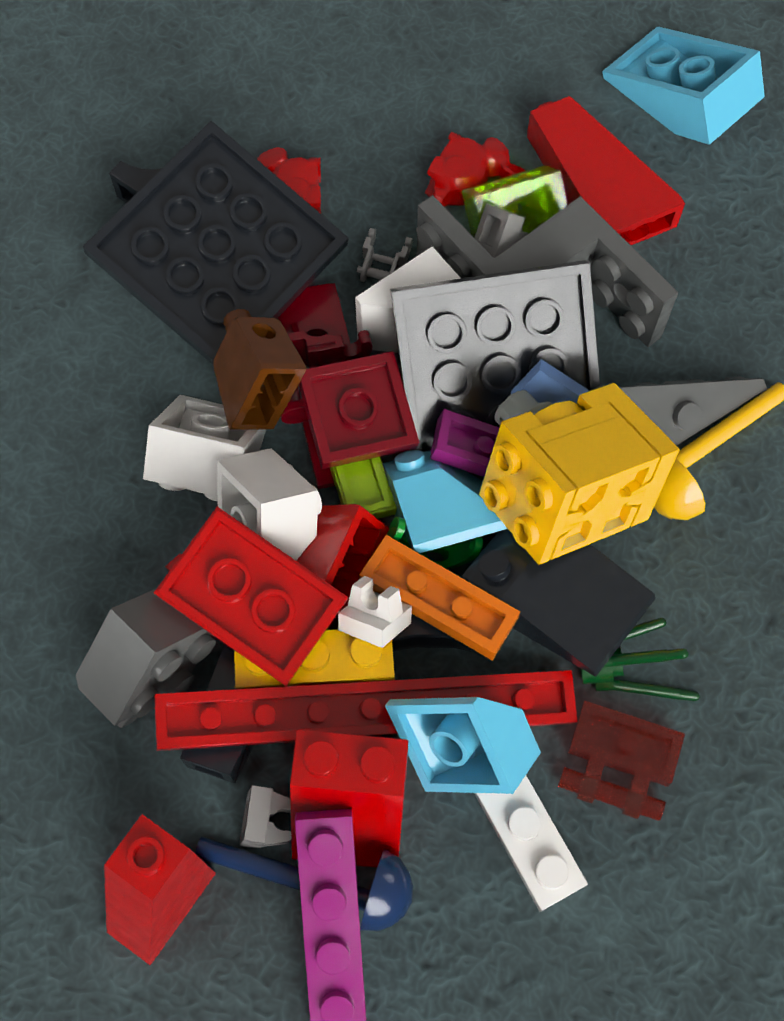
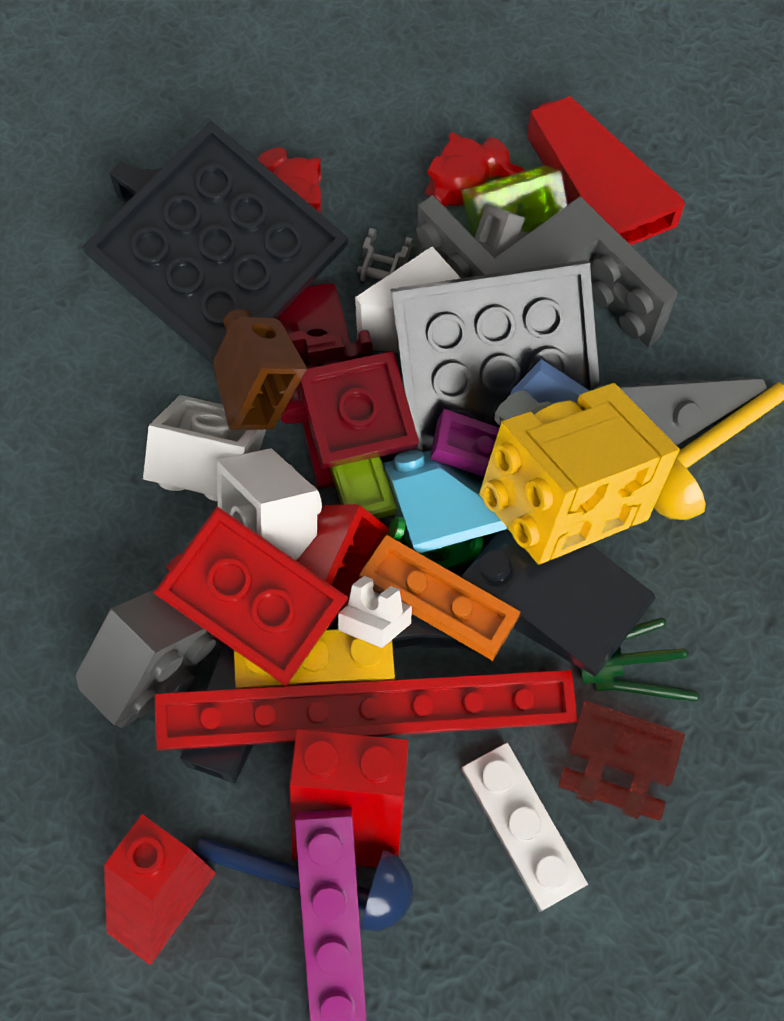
(256, 828): light grey tile -> none
(465, 743): medium azure slope -> none
(689, 81): medium azure slope -> none

